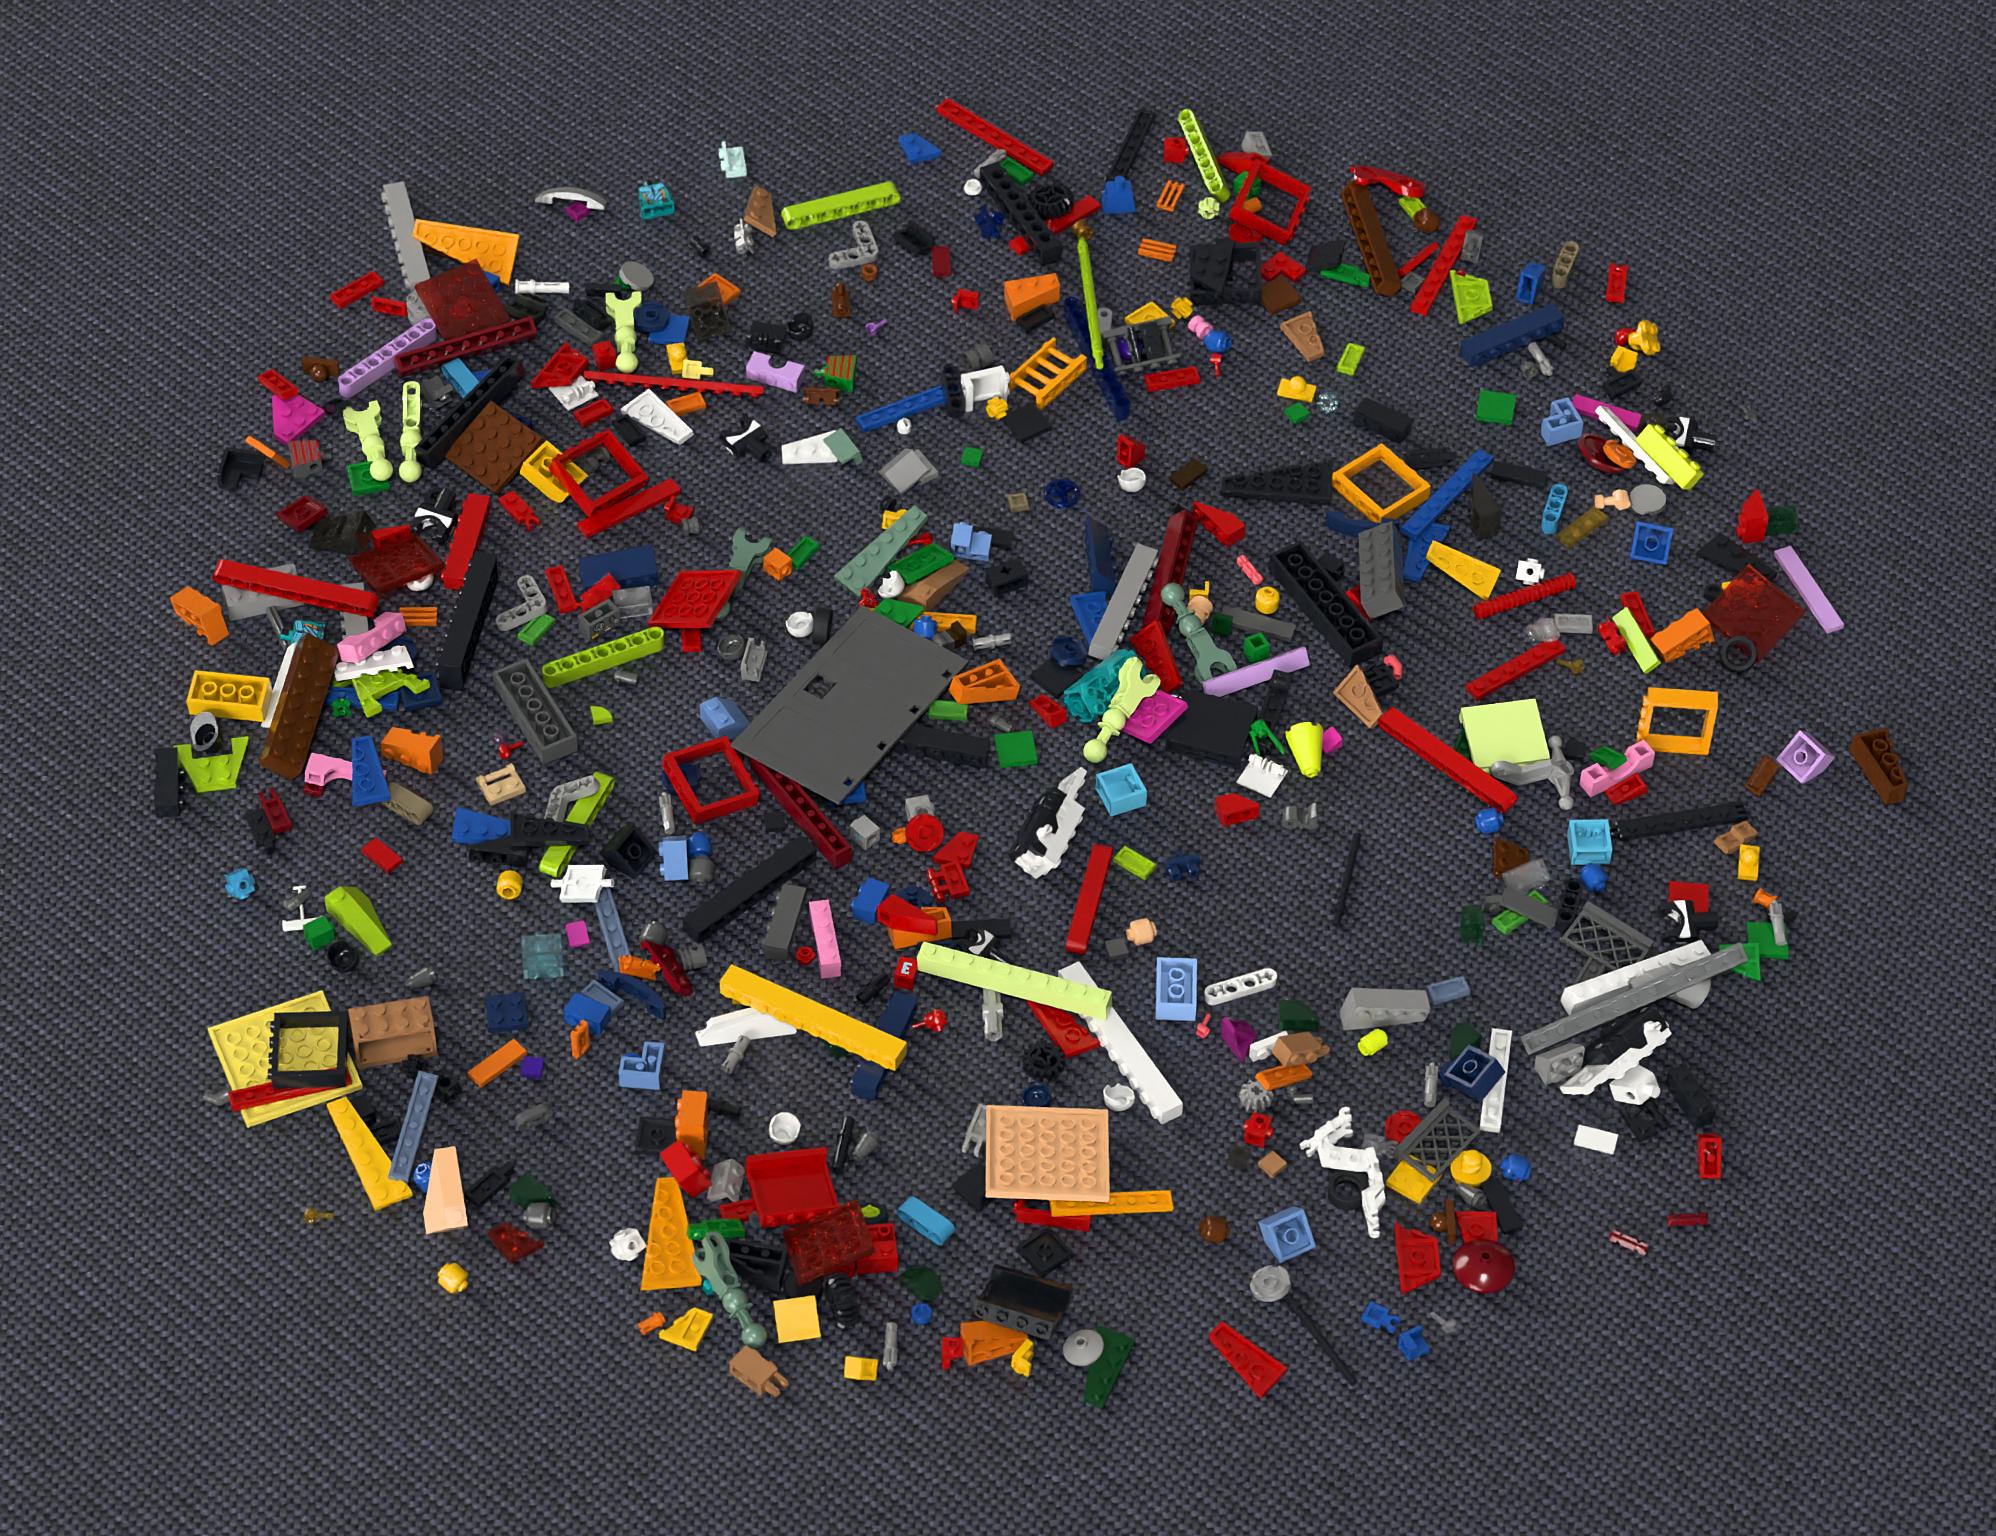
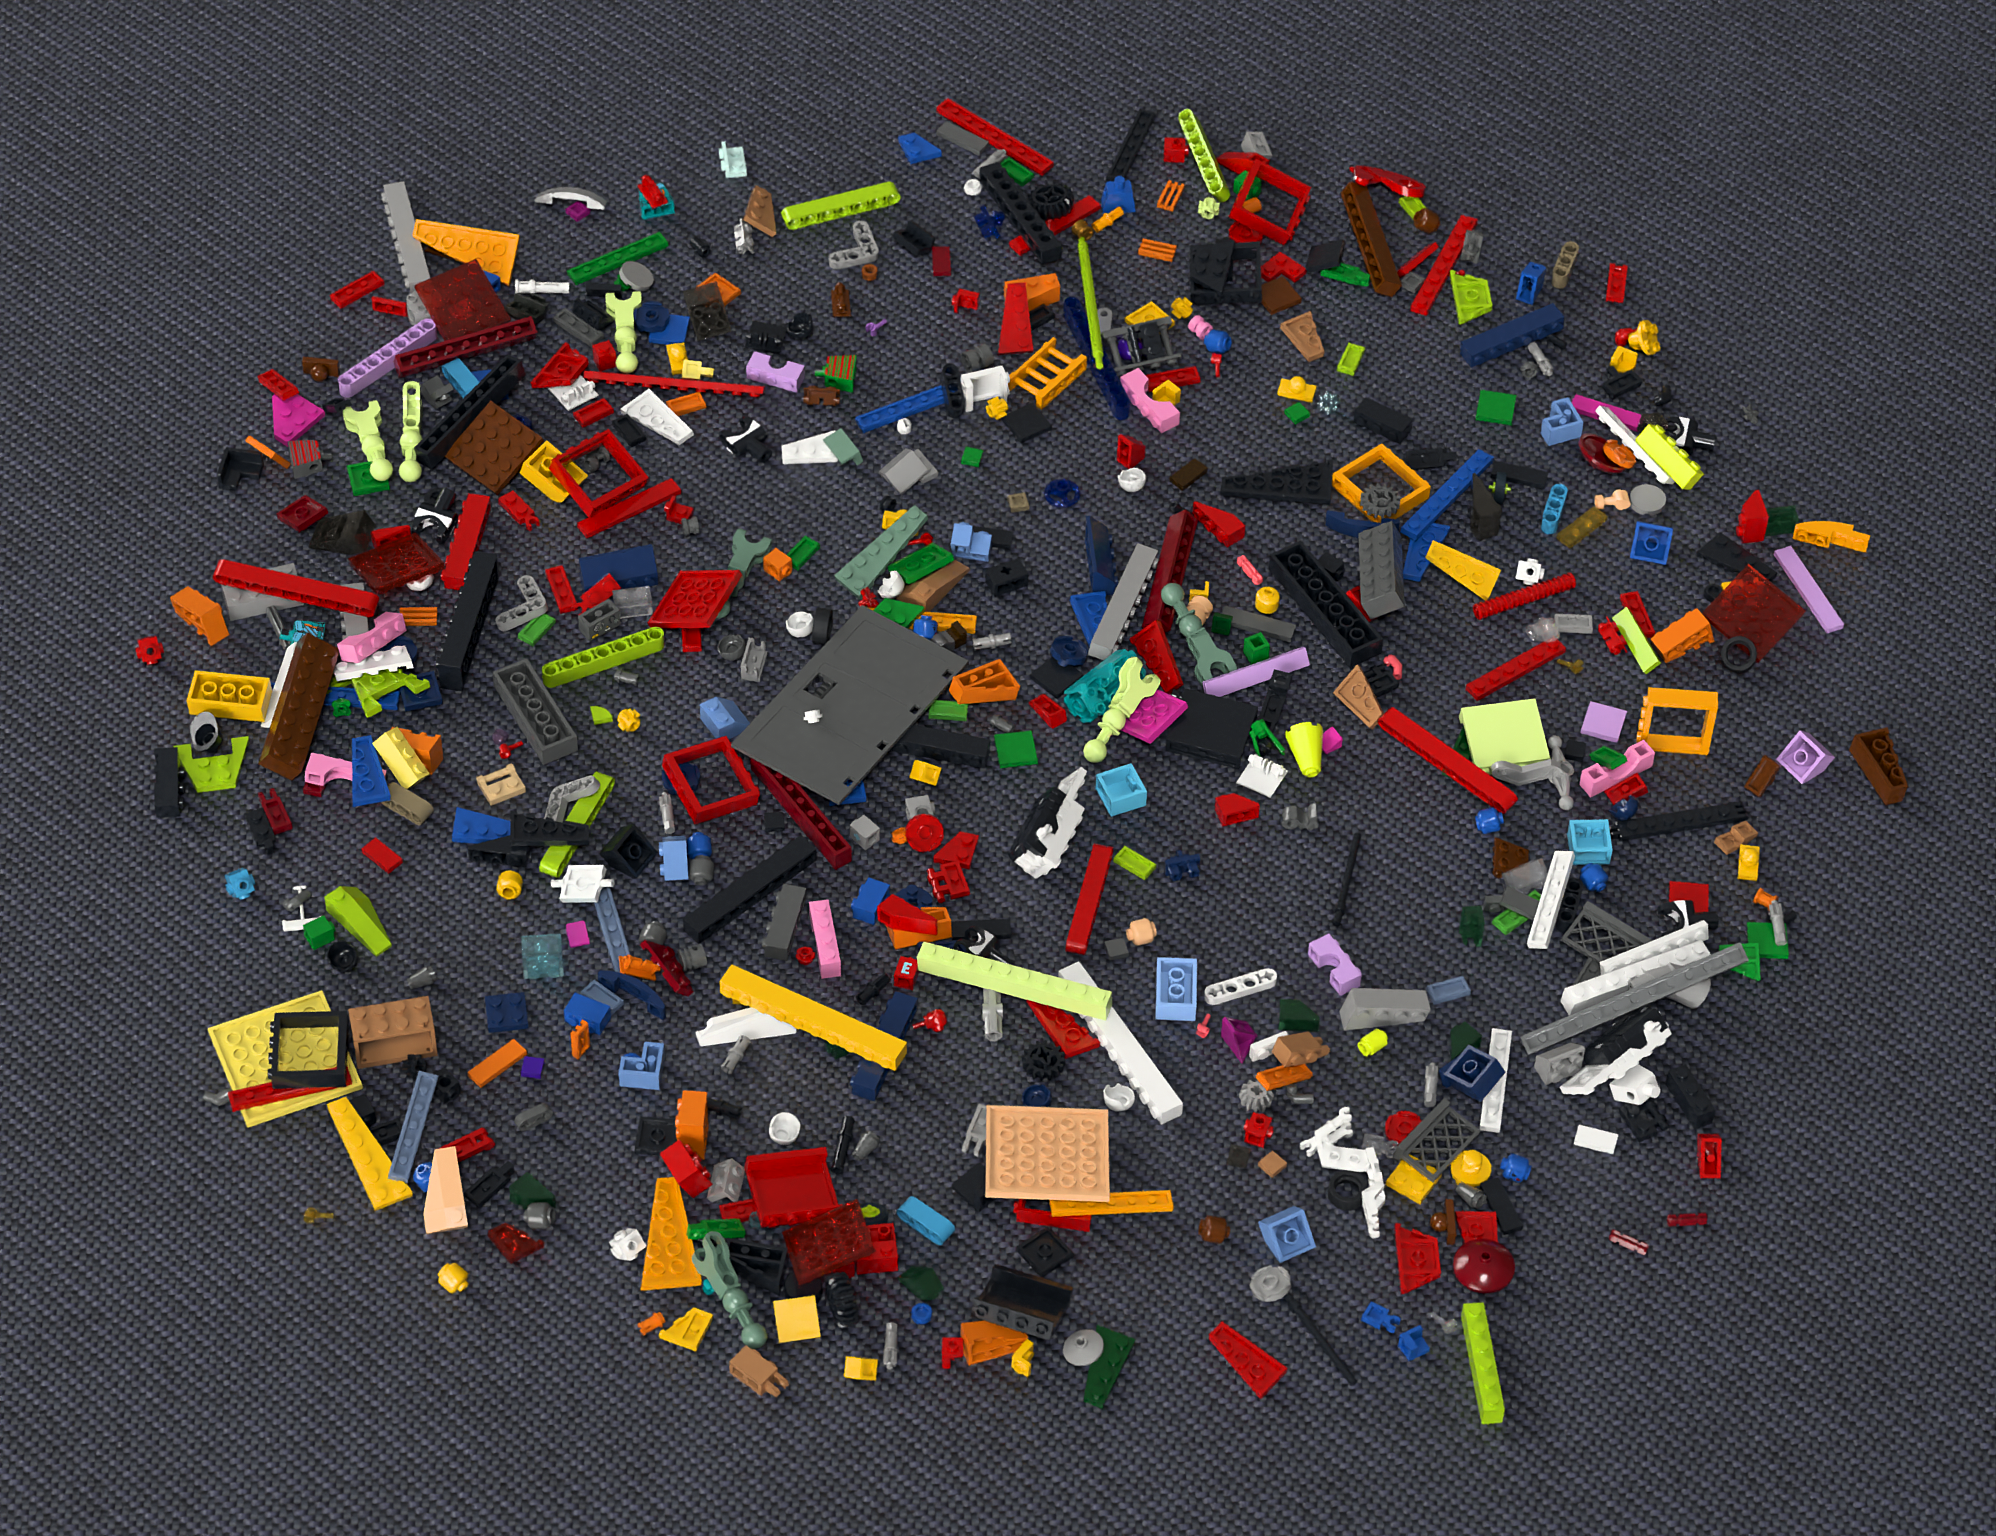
(144, 644): none -> red brick
(401, 758): none -> light yellow brick
(468, 1146): none -> red plate
(617, 258): none -> green tile
(628, 720): none -> yellow gear
(652, 192): none -> red hinge
(812, 716): none -> white plate
(925, 772): none -> yellow panel
(962, 138): none -> dark grey tile
(1016, 326): none -> red wing
(1107, 219): none -> light orange axle
(1160, 414): none -> bright pink arch
(1167, 392): none -> yellow panel
(1328, 952): none -> lavender arch
(1382, 500): none -> dark grey gear
(1482, 1363): none -> lime brick
(1500, 487): none -> black wheel
(1551, 899): none -> white plate
(1603, 722): none -> lavender tile
(1624, 809): none -> dark blue hair
(1672, 941): none -> white plate
(1826, 532): none -> light orange slope

